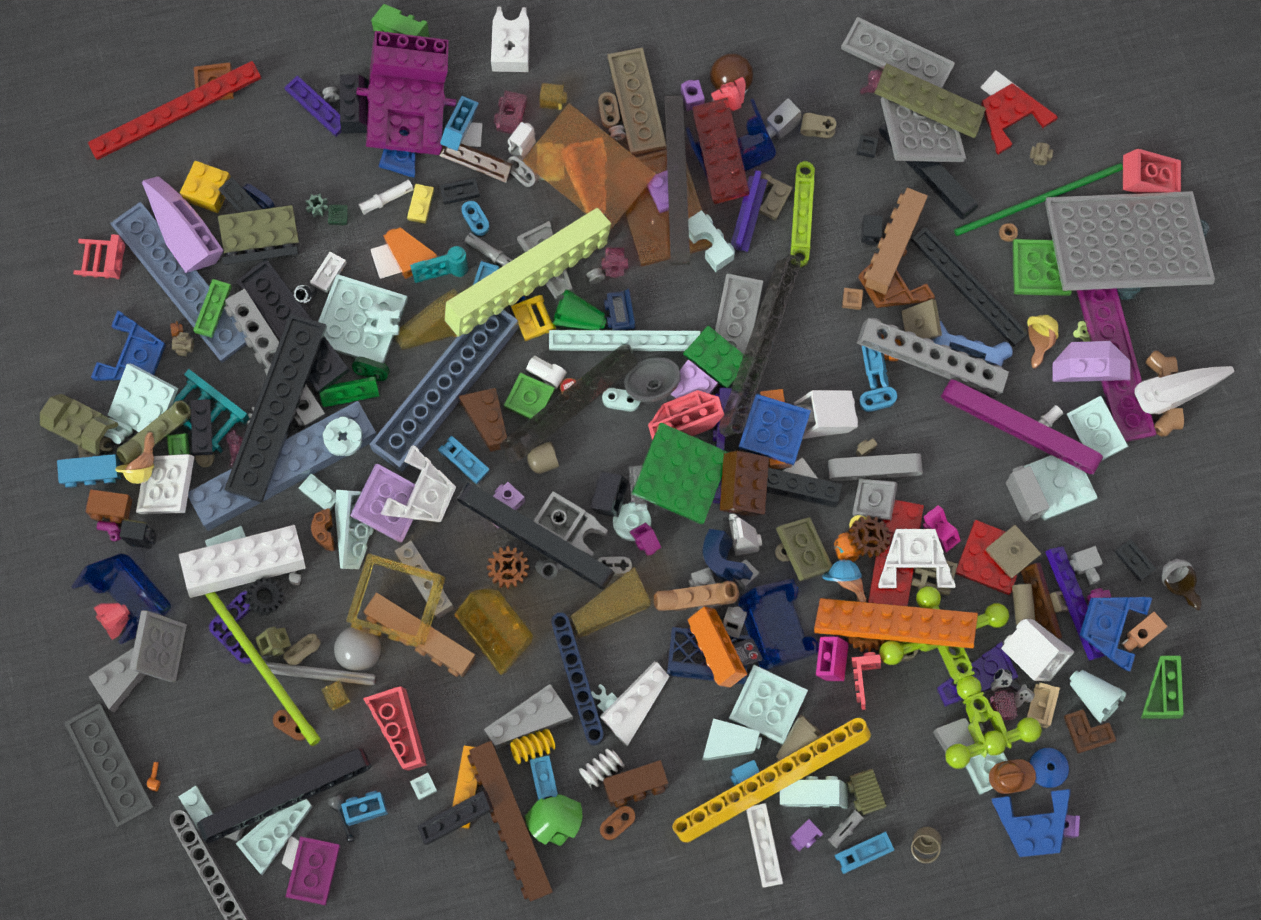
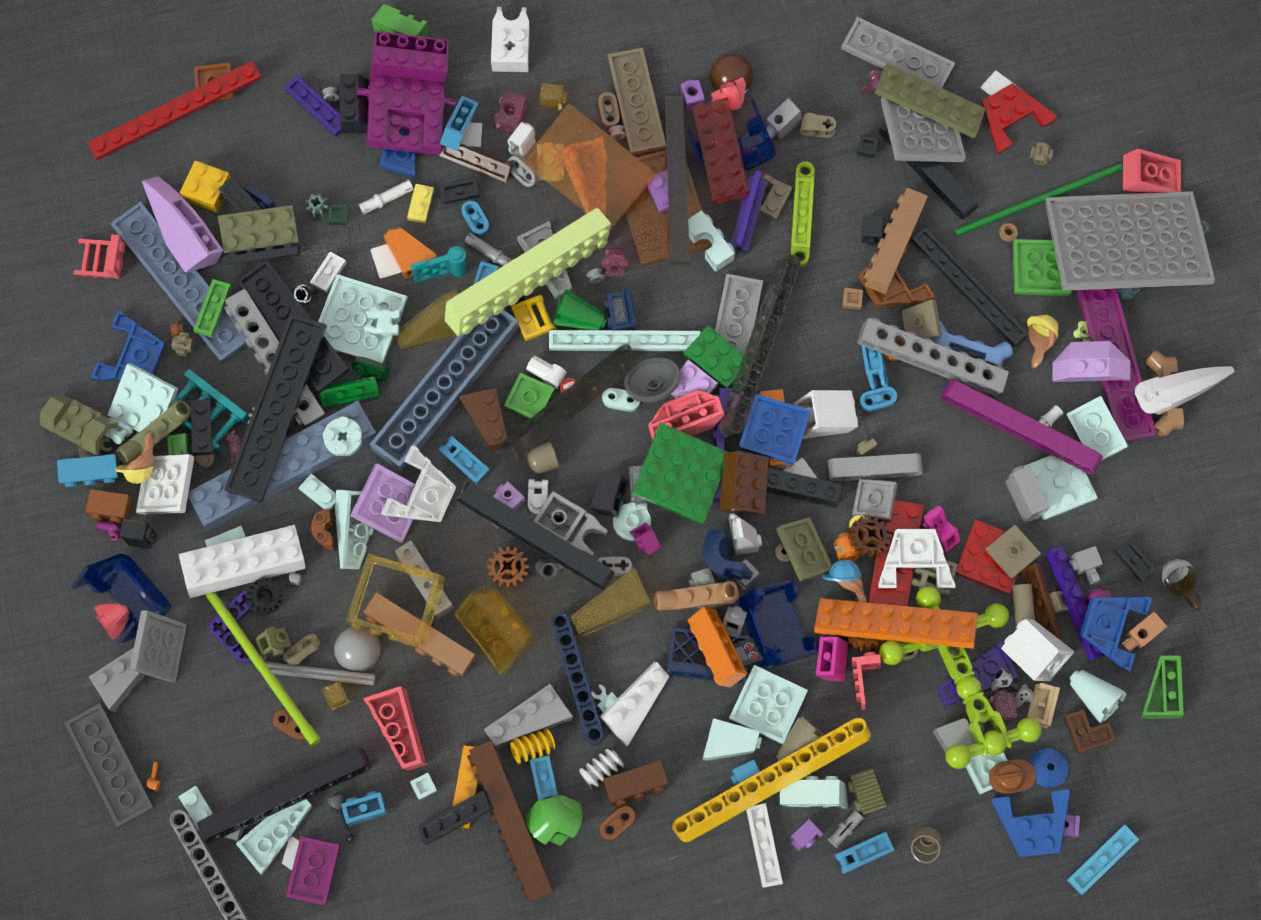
(536, 501): none -> white plate
(1102, 859): none -> medium azure plate

